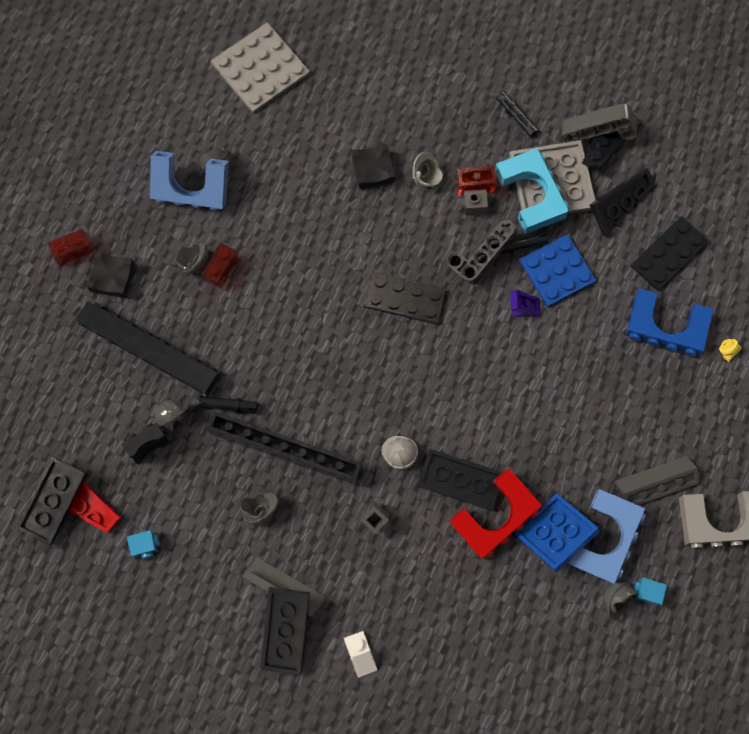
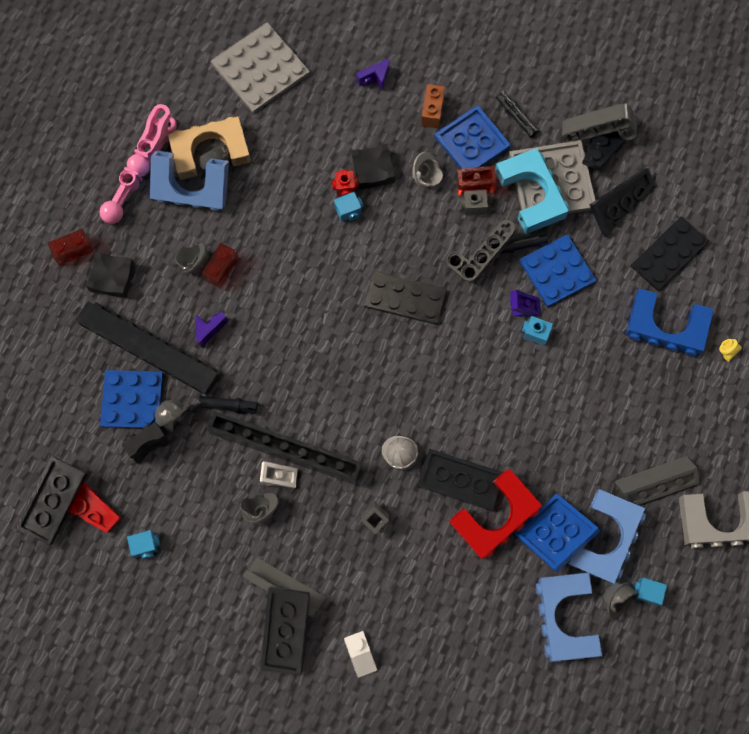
(130, 398): none -> blue plate
(139, 164): none -> bright pink piece
(184, 143): none -> tan arch
(205, 331): none -> dark purple slope
(278, 475): none -> white slope
(344, 183): none -> red brick
(348, 207): none -> dark azure brick
(375, 72): none -> dark purple slope
(432, 106): none -> dark orange brick
(472, 139): none -> blue plate
(537, 330): none -> dark azure brick
(559, 644): none -> medium blue arch

